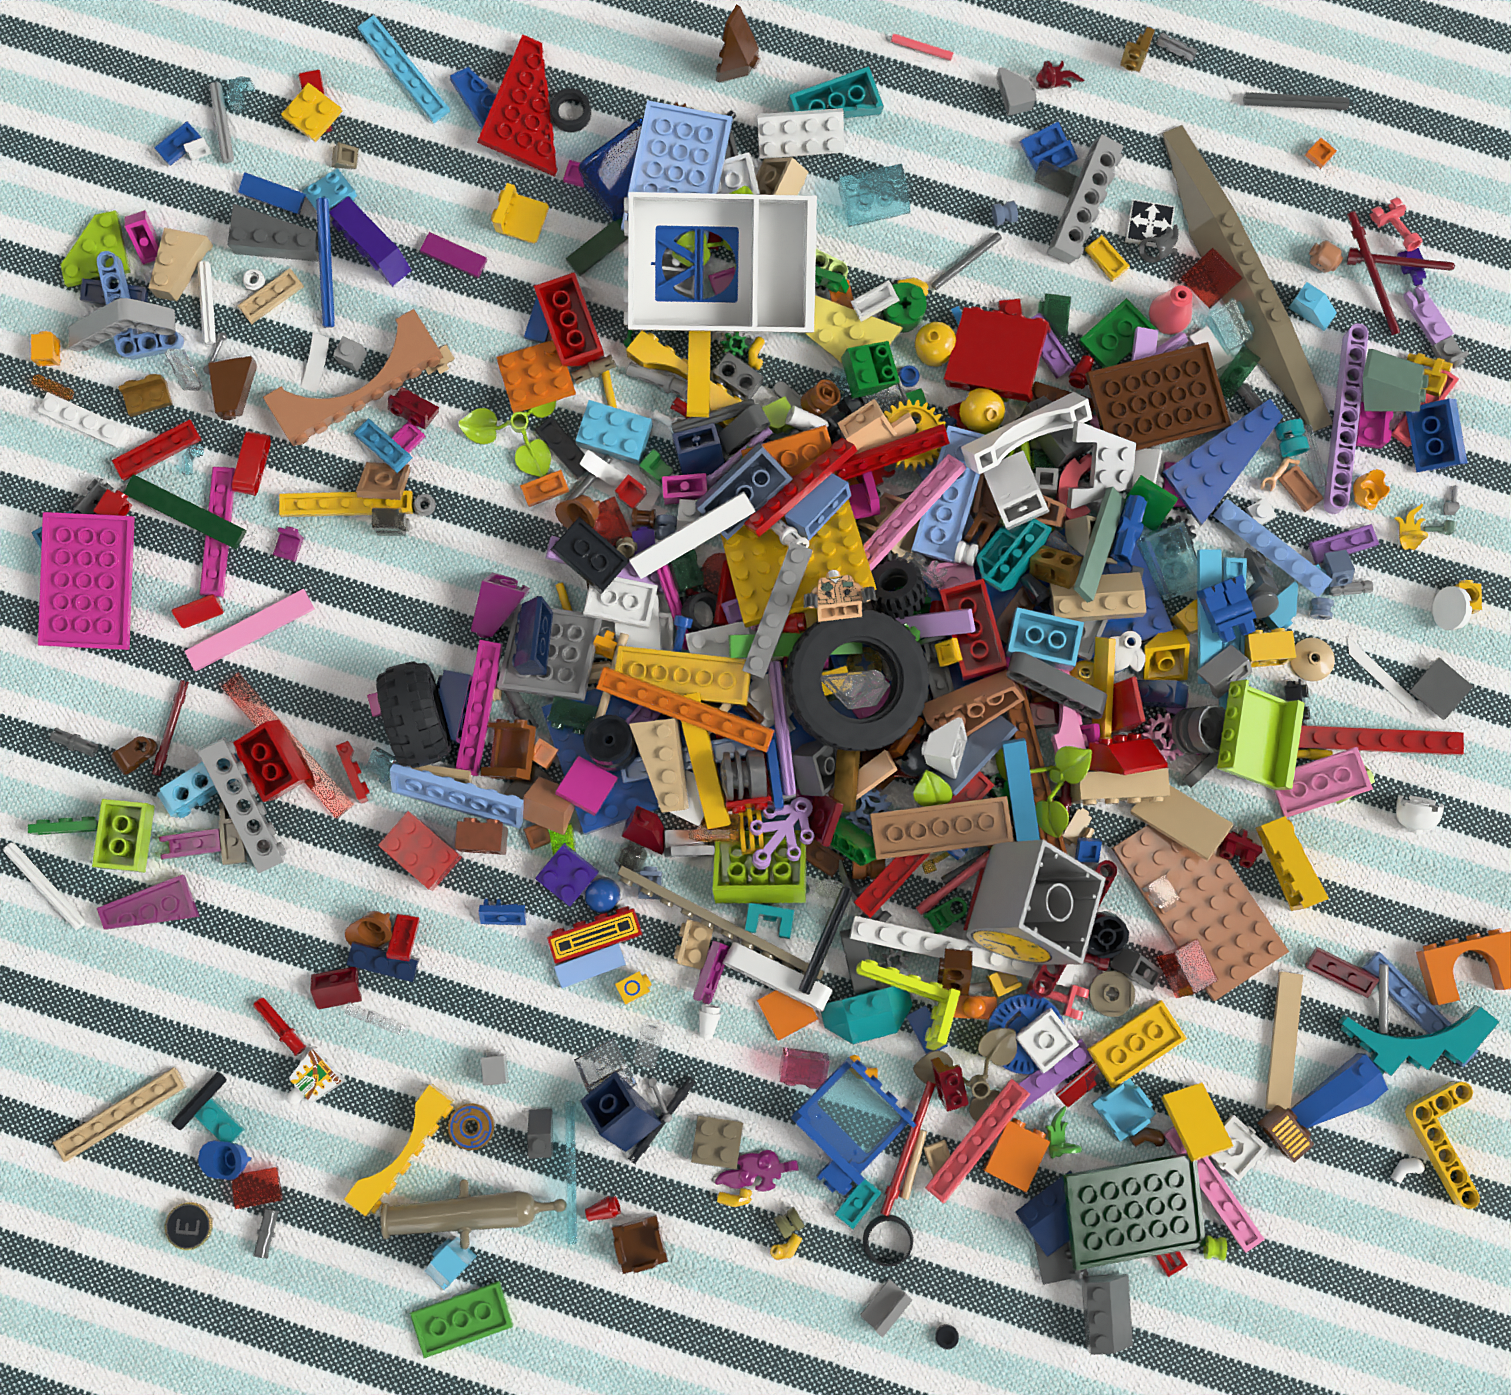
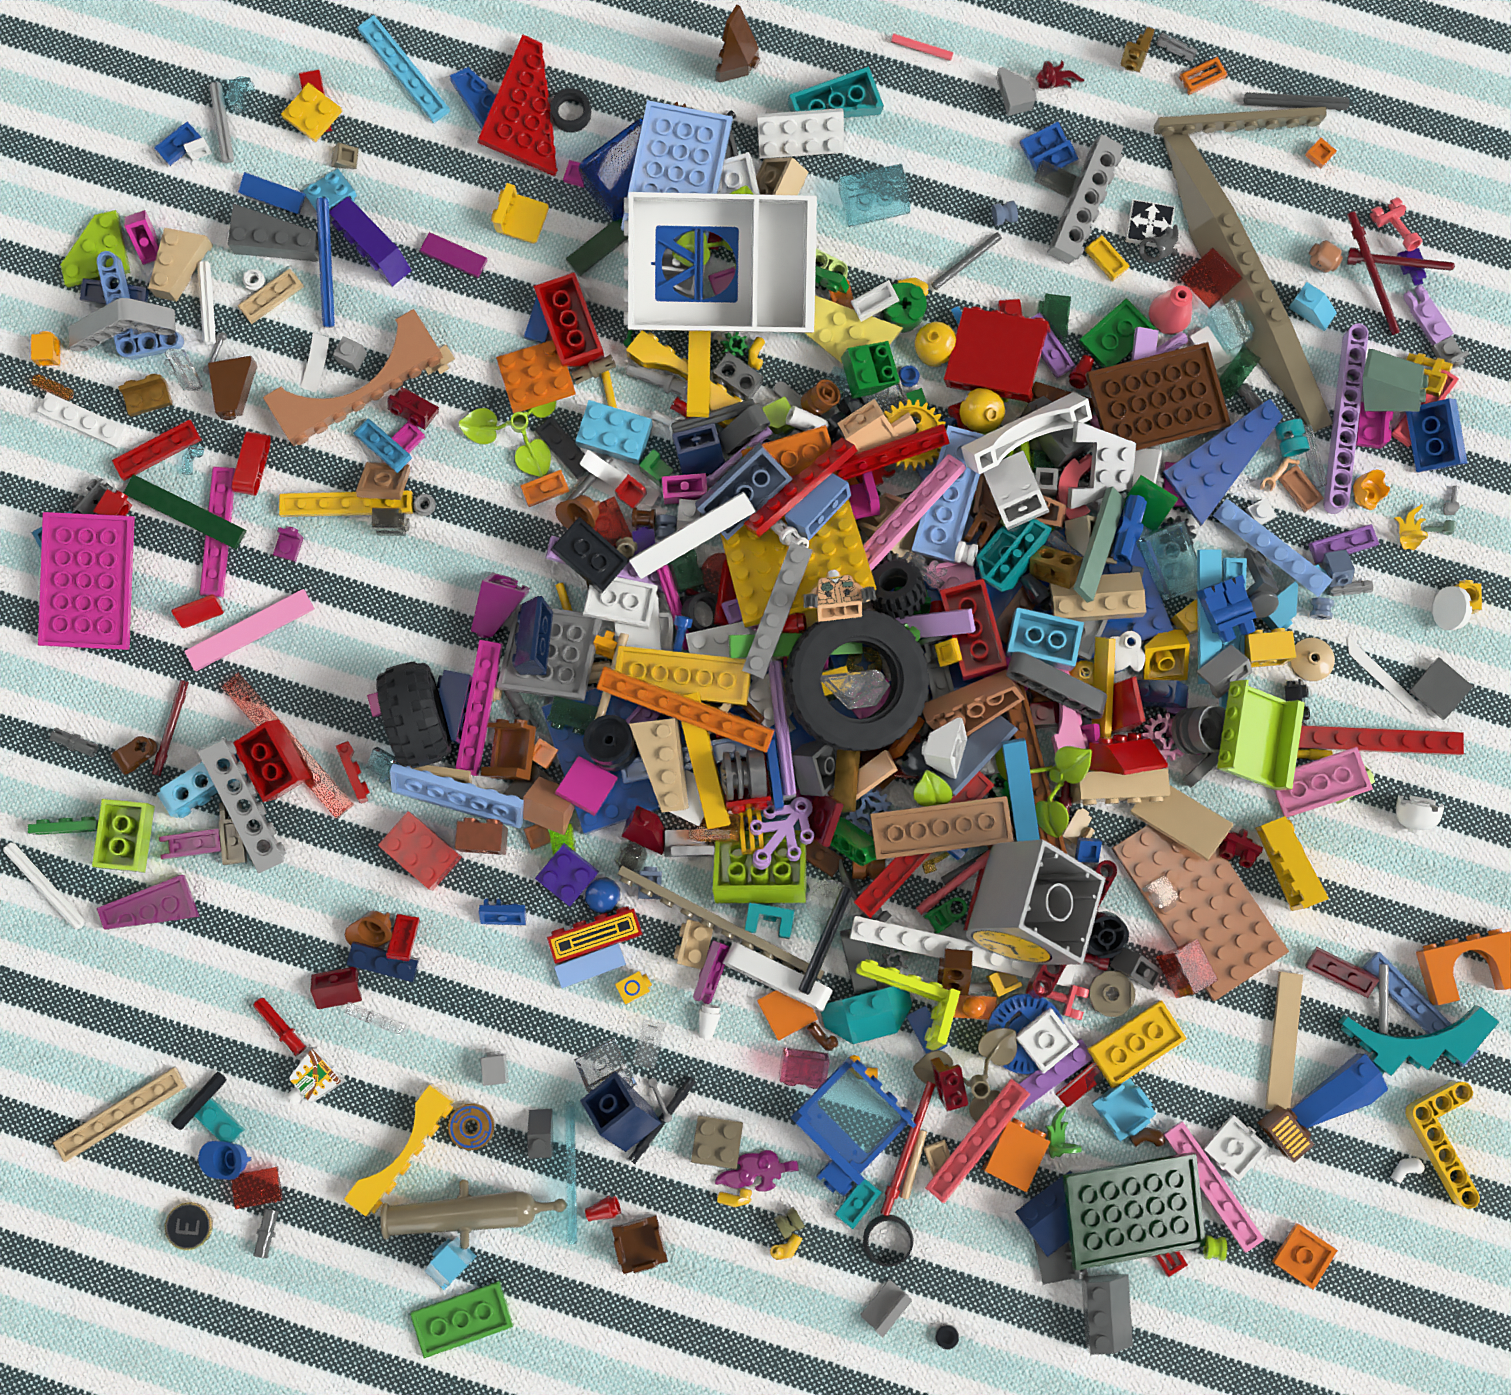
(818, 1034): none -> reddish brown arm
(1188, 83): none -> orange tile
(1197, 1122): yellow tile -> none
(1240, 120): none -> dark tan plate
(1304, 1256): none -> orange plate

